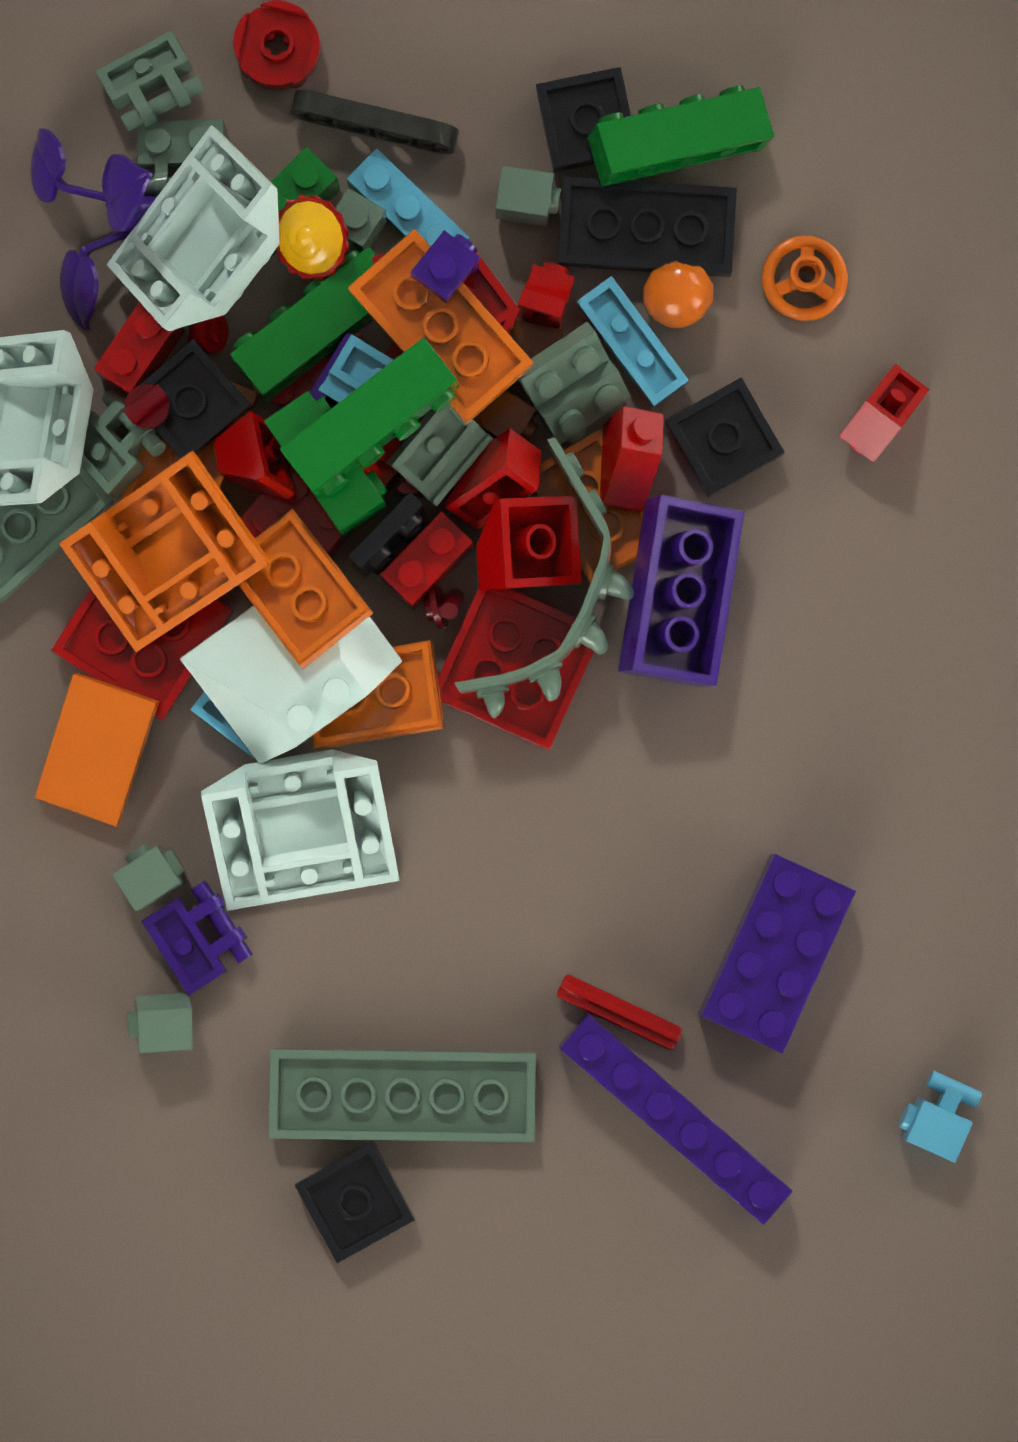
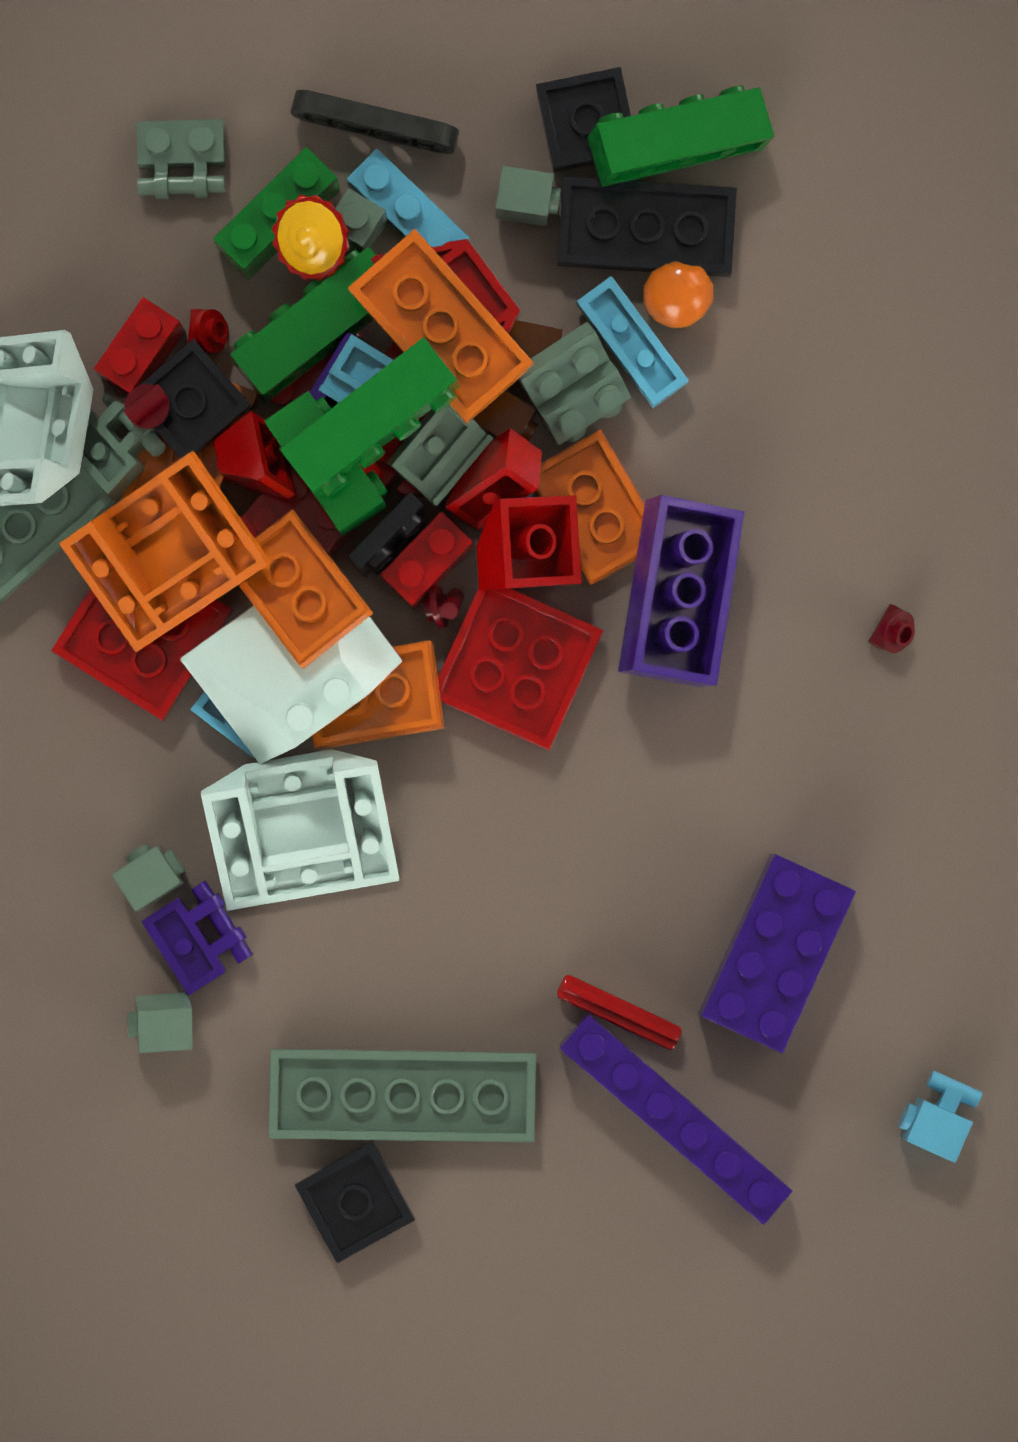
(96, 749): orange tile -> none
(123, 196): dark purple plant -> none
(145, 71): sand green plate -> none
(201, 236): light aqua slope -> none
(263, 25): red plate -> none
(446, 265): dark purple bracket -> none
(546, 295): red arch -> none
(584, 629): sand green piece -> none
(630, 457): red slope -> none
(724, 437): black plate -> none
(810, 263): orange piece -> none
(884, 413): red slope -> none
(894, 630): none -> dark red plate

